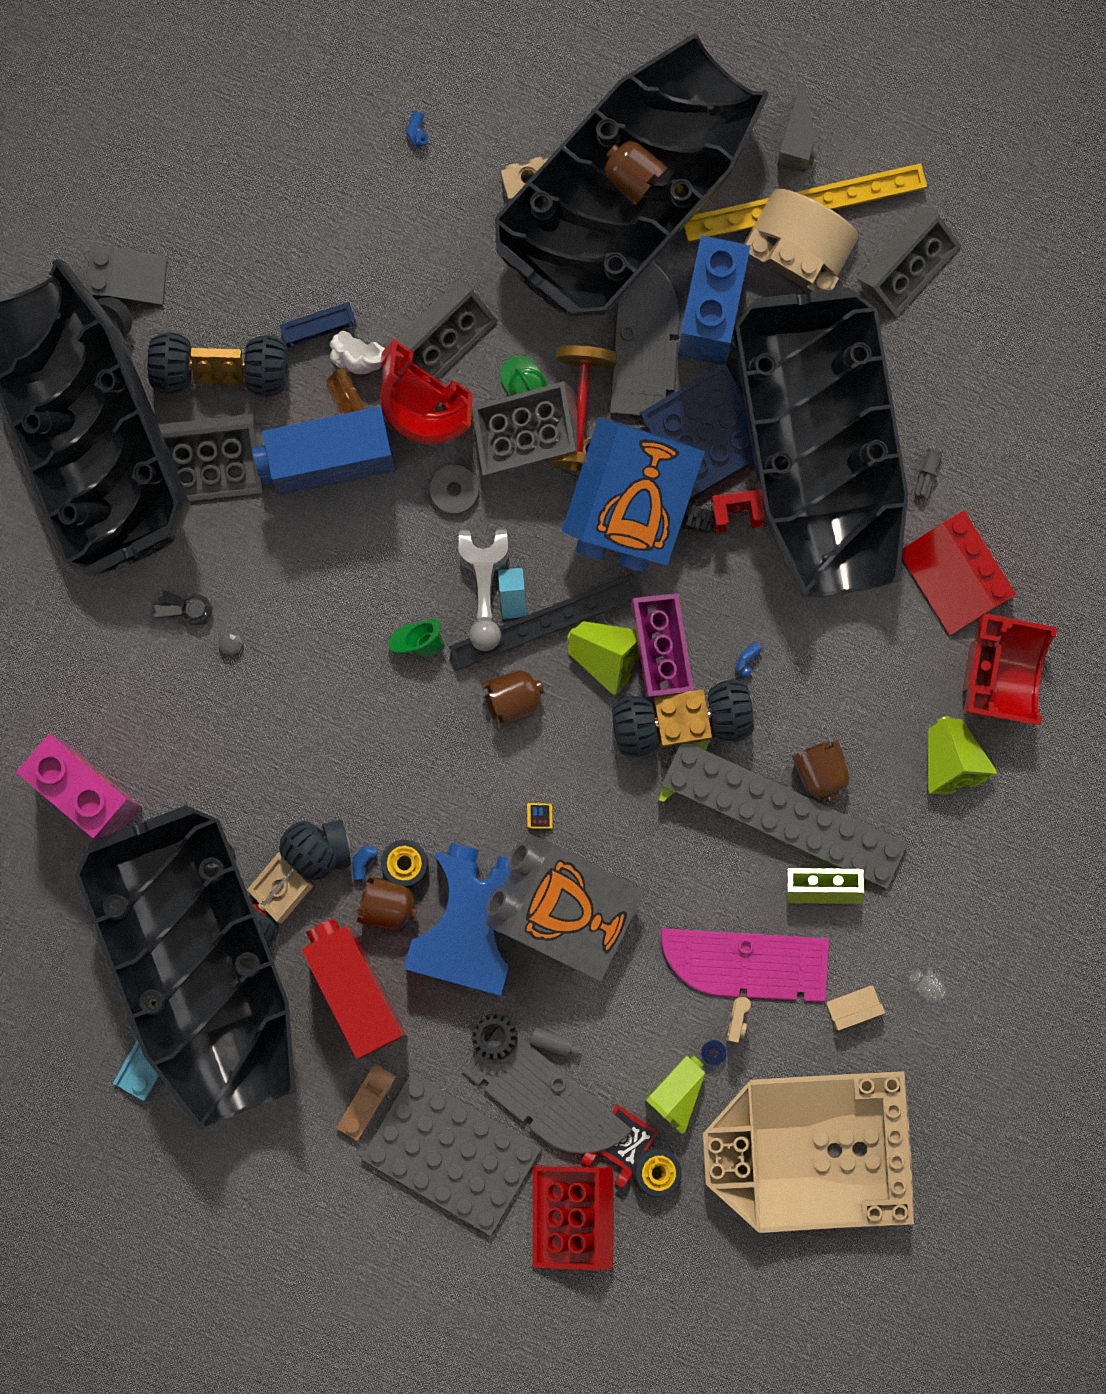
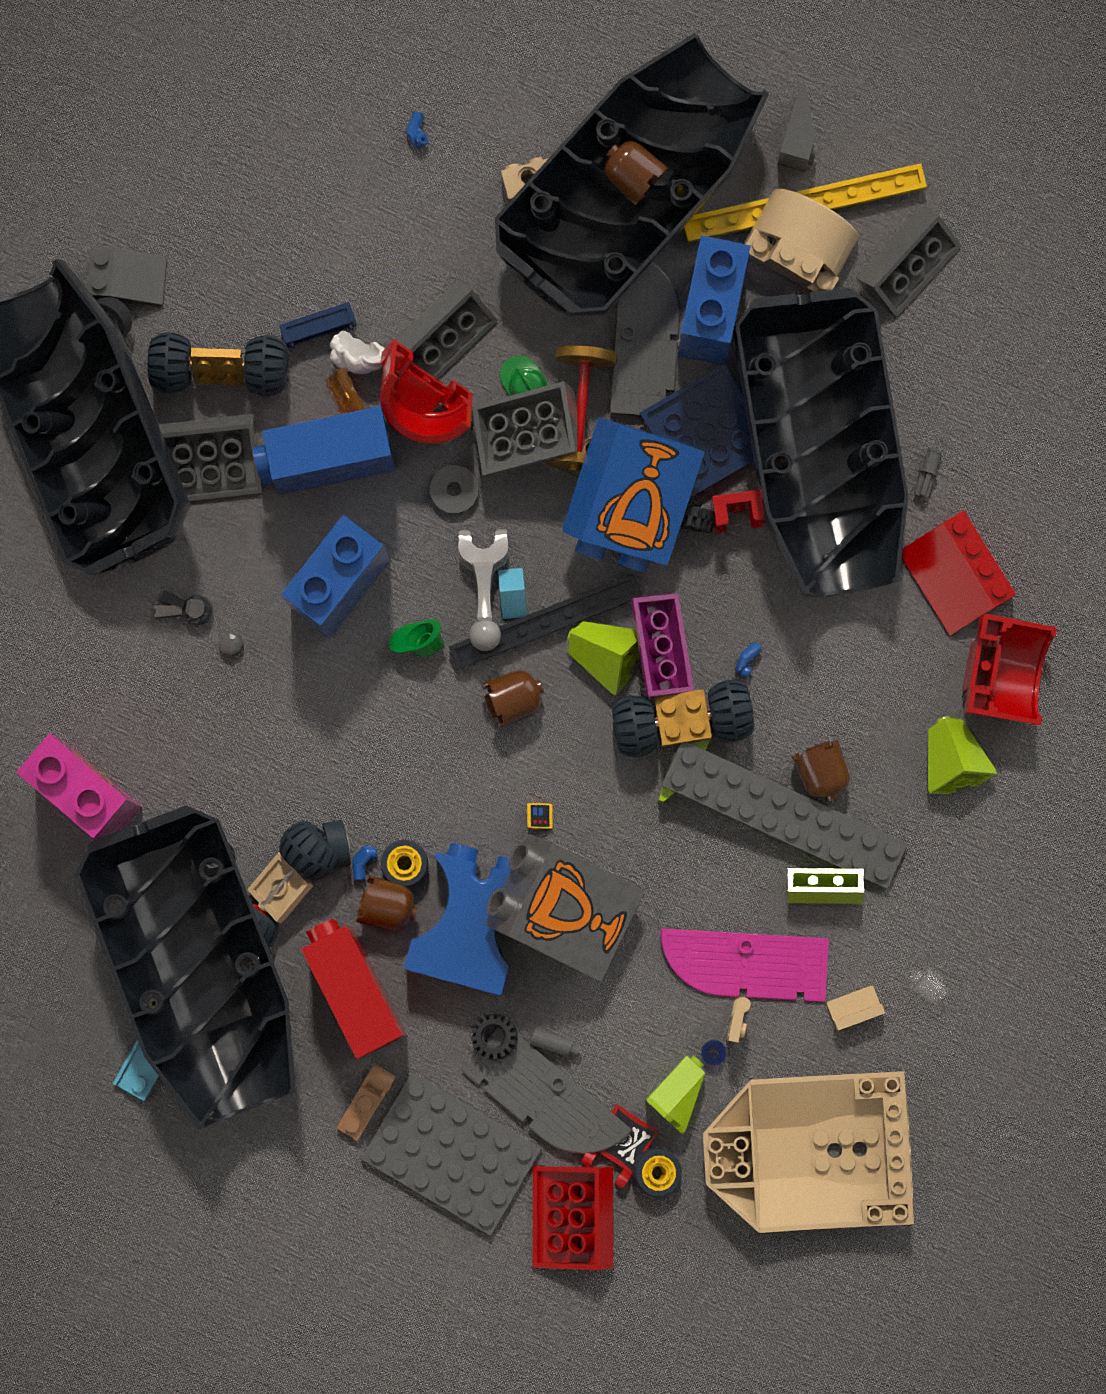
(336, 576): none -> blue brick

